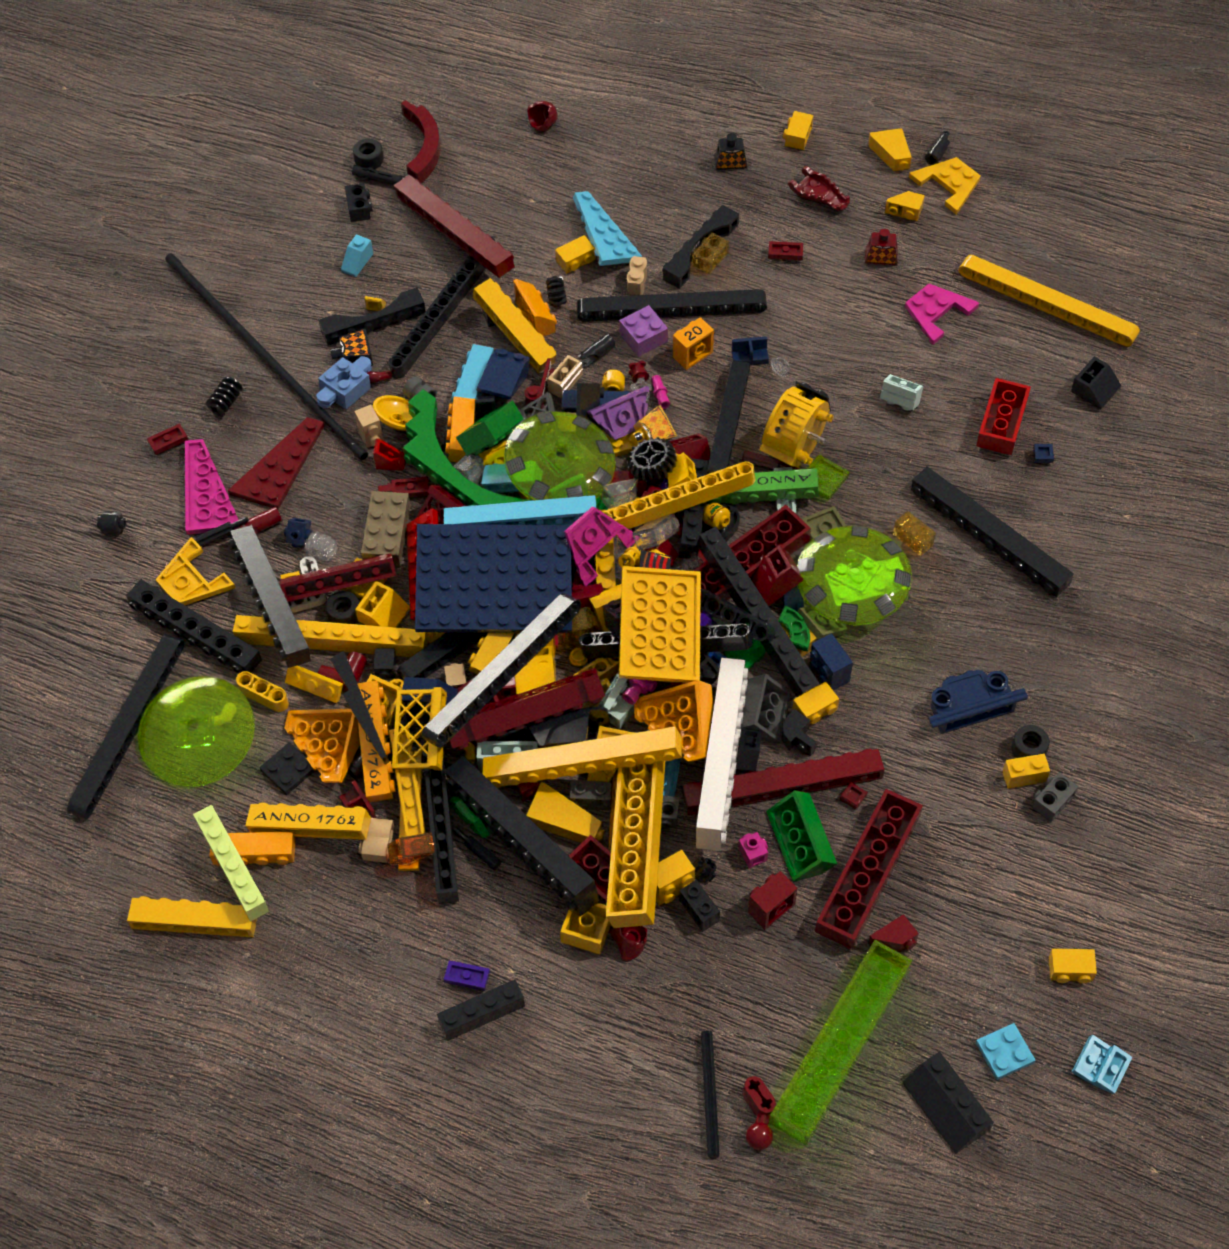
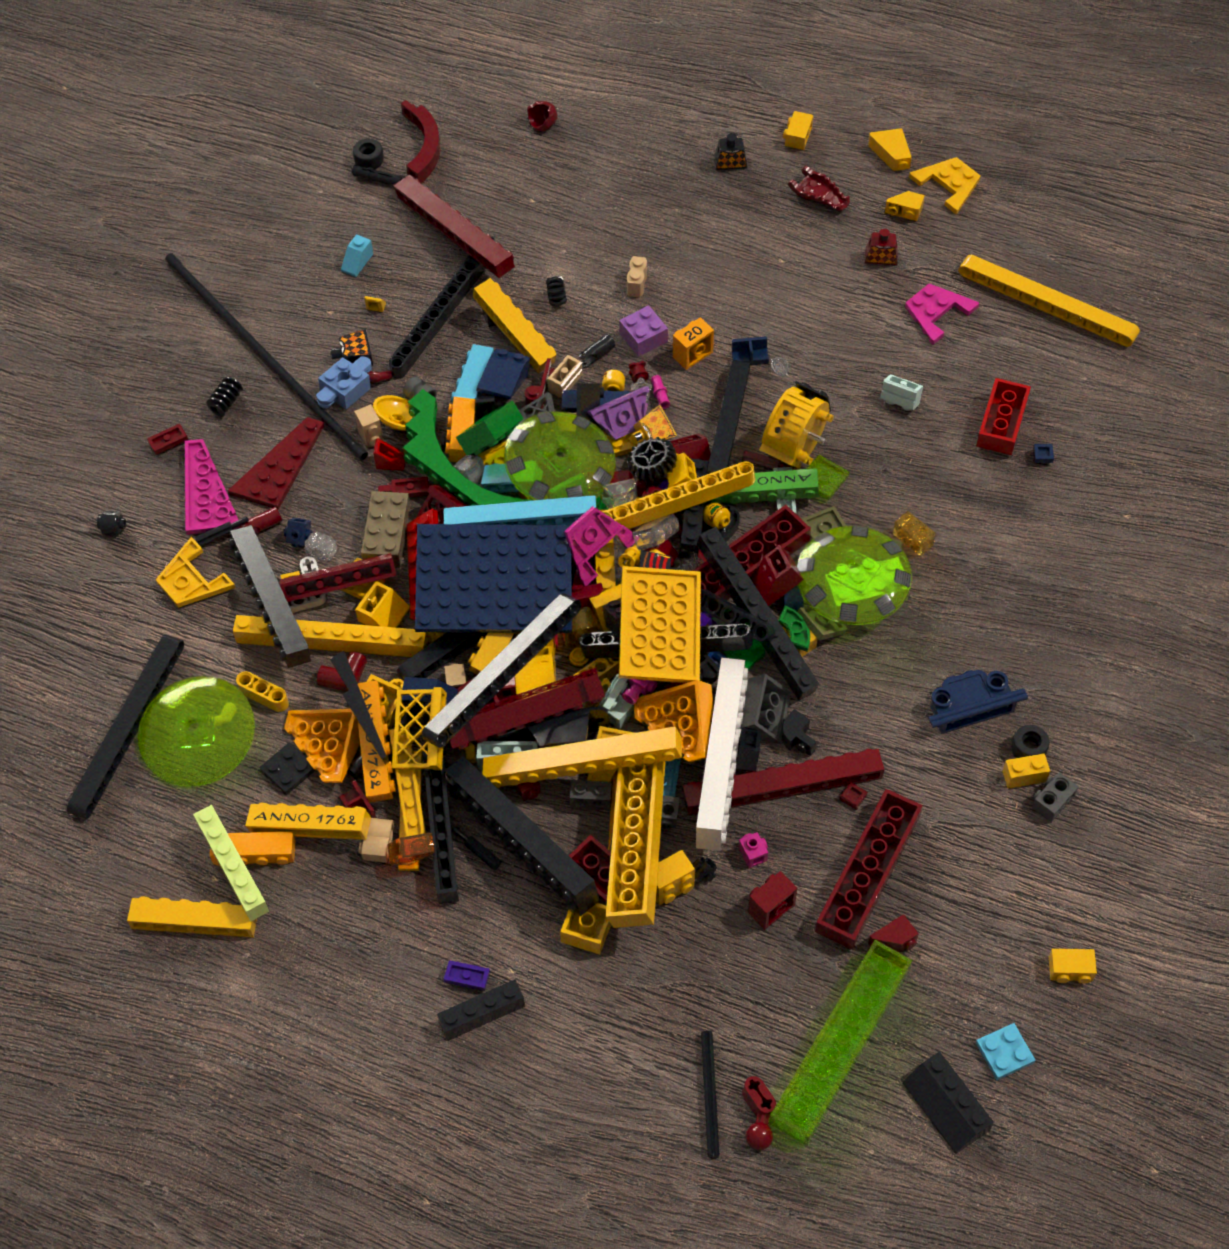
(189, 619): black brick -> none
(314, 683): yellow plate -> none
(338, 600): black tyre -> none
(357, 202): black brick -> none
(385, 663): black brick -> none
(405, 306): black arch -> none
(469, 818): green tile -> none
(533, 308): light orange slope -> none
(562, 816): yellow slope -> none
(575, 254): yellow brick -> none
(606, 237): medium azure wing -> none
(630, 940): dark red hair -> none
(673, 304): black beam -> none
(699, 905): black brick -> none
(710, 253): clear yellow brick -> none
(721, 223): black arch -> none
(785, 250): dark red plate -> none
(801, 836): green slope -> none
(817, 703): yellow brick -> none
(830, 662): dark blue brick -> none
(938, 149): black piece -> none
(992, 532): black brick -> none
(1096, 383): black slope -> none
(1102, 1064): medium azure slope -> none

